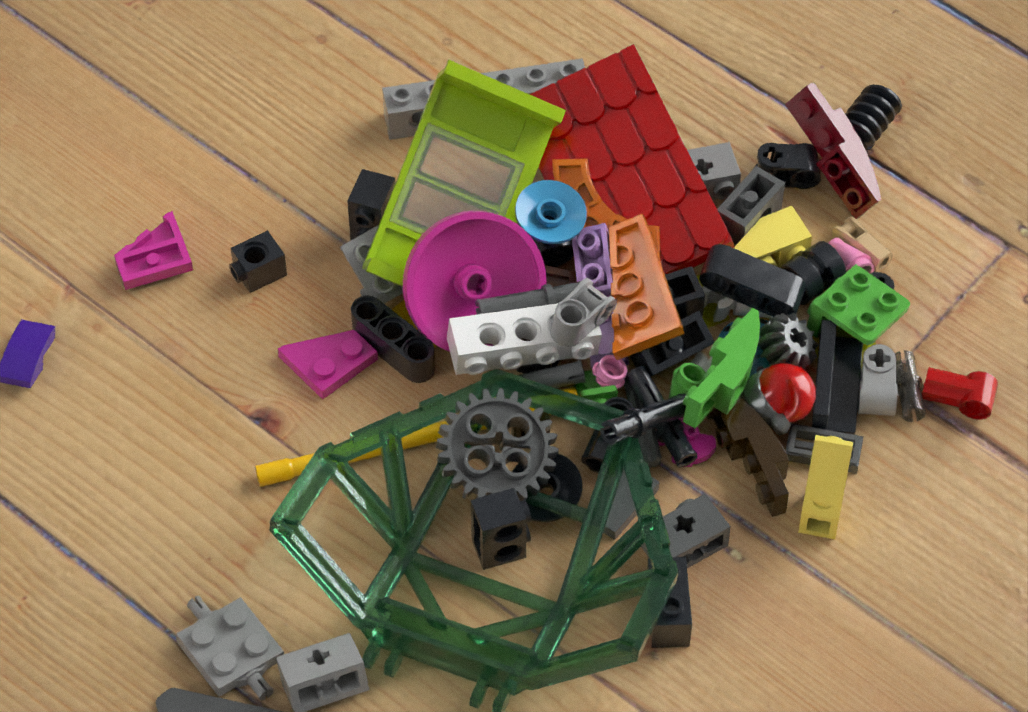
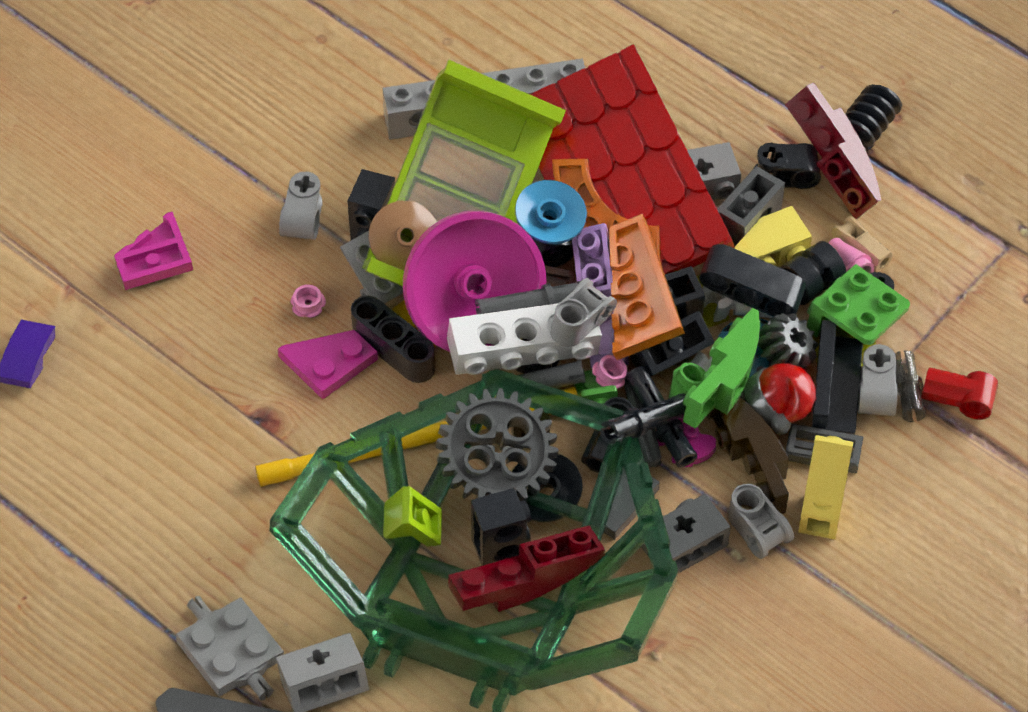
(258, 262): black brick -> none
(302, 207): none -> light grey piece
(307, 294): none -> bright pink plate
(386, 230): none -> medium nougat dish
(412, 515): none -> lime slope
(535, 572): none -> dark red slope
(675, 620): black brick -> none
(761, 526): none -> light grey piece

